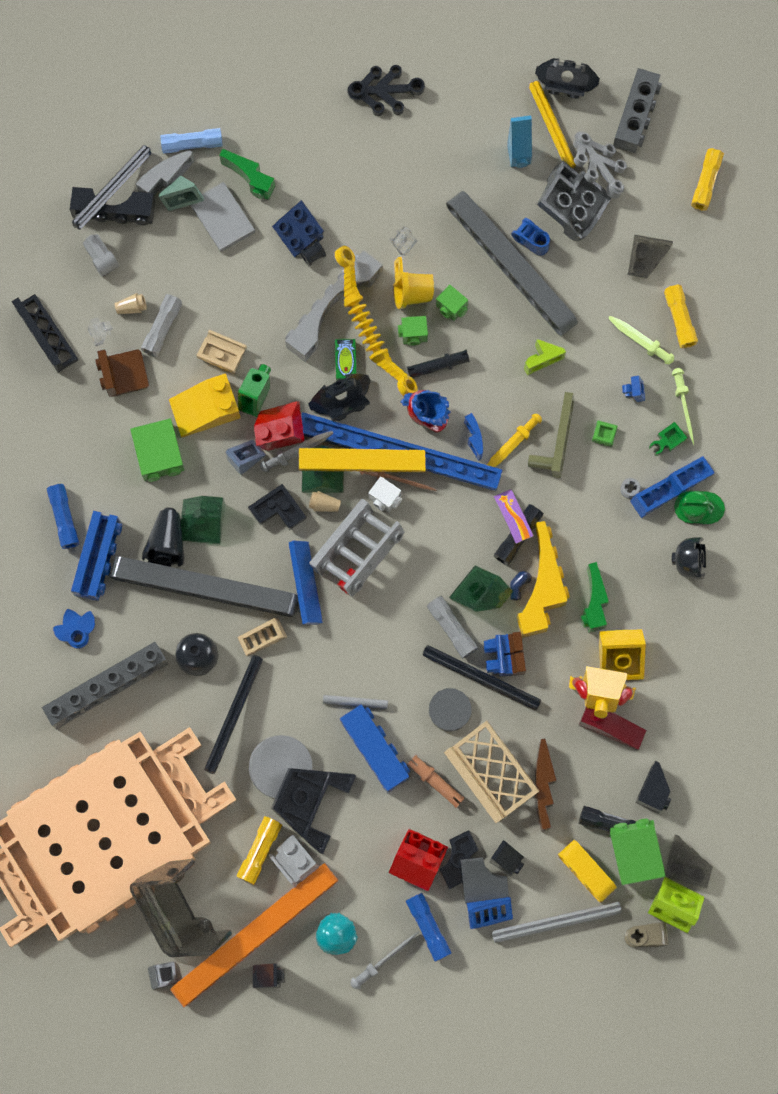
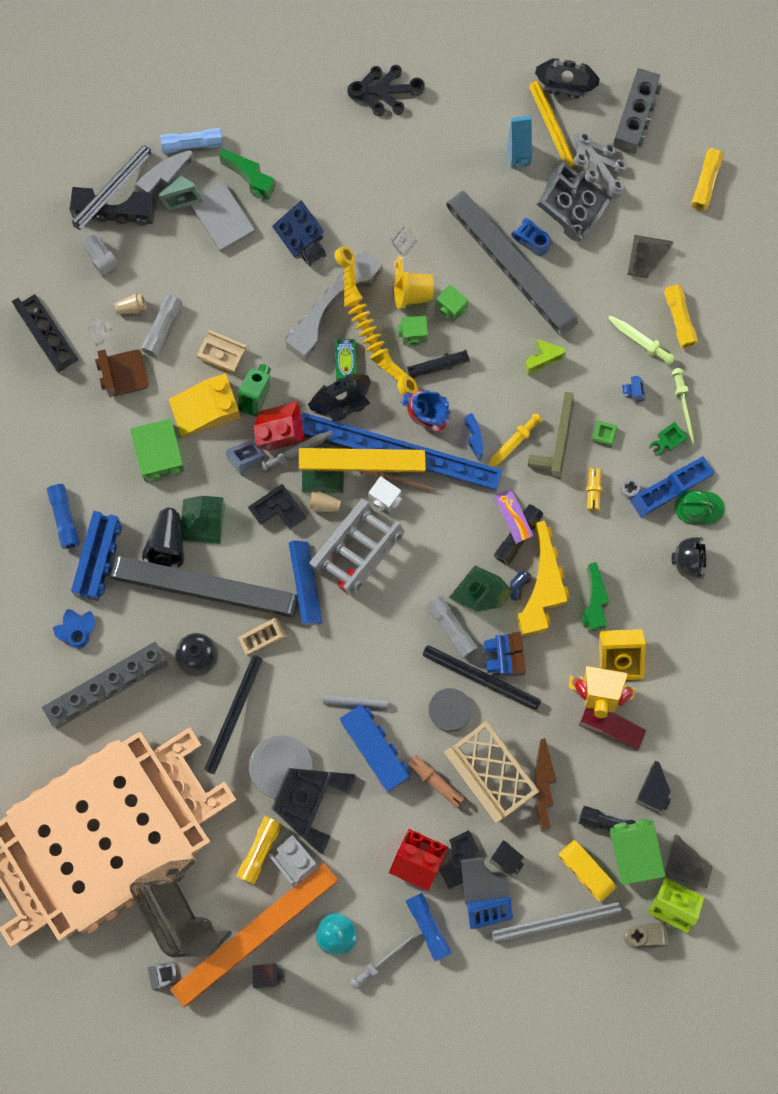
(594, 489): none -> yellow pin

